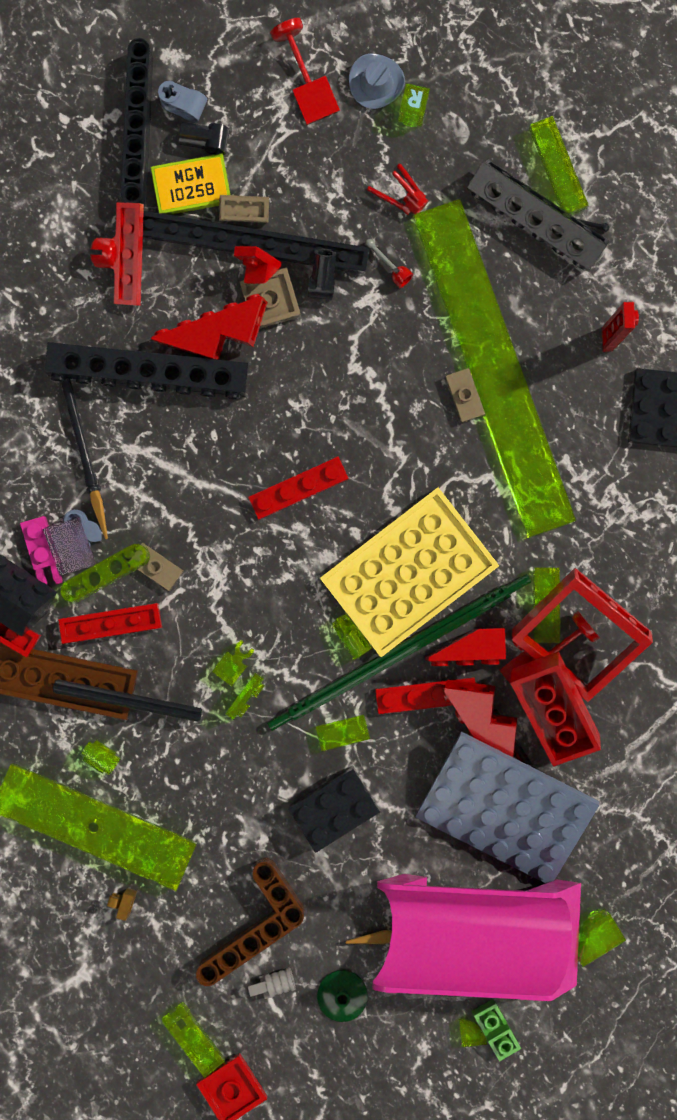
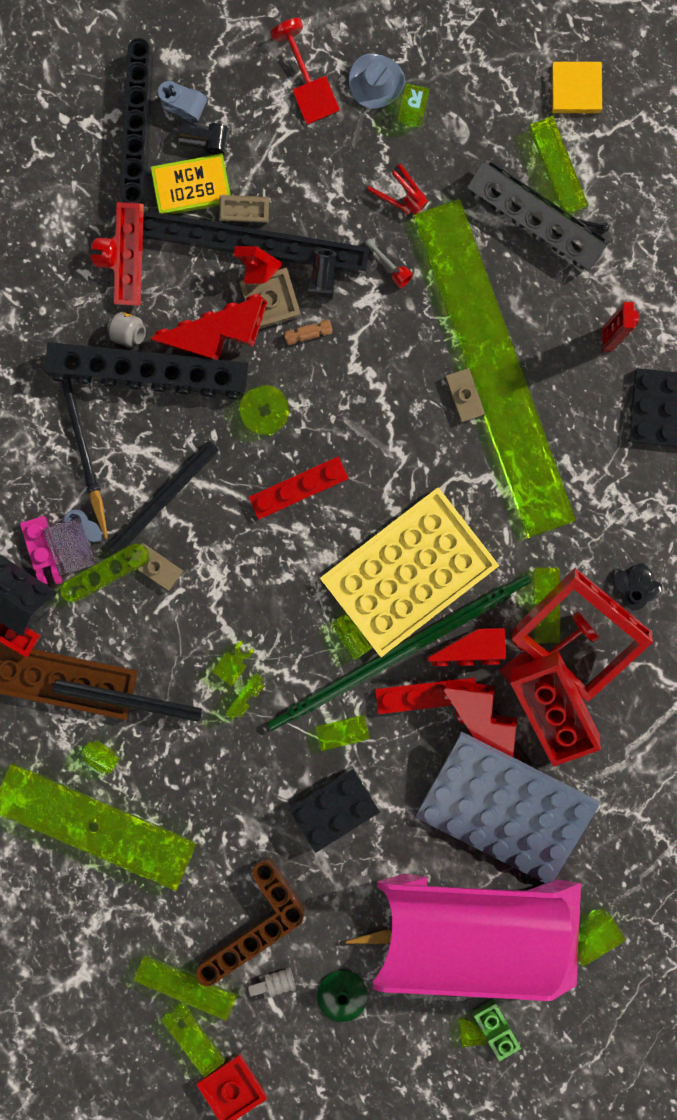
(110, 623): red plate -> none
(122, 903): pearl gold tile -> none
(126, 329): none -> light grey head
(163, 497): none -> black axle
(185, 987): none -> clear neon green plate
(260, 397): none -> clear neon green plate
(308, 332): none -> medium nougat axle
(576, 87): none -> yellow tile
(638, 583): none -> black plate

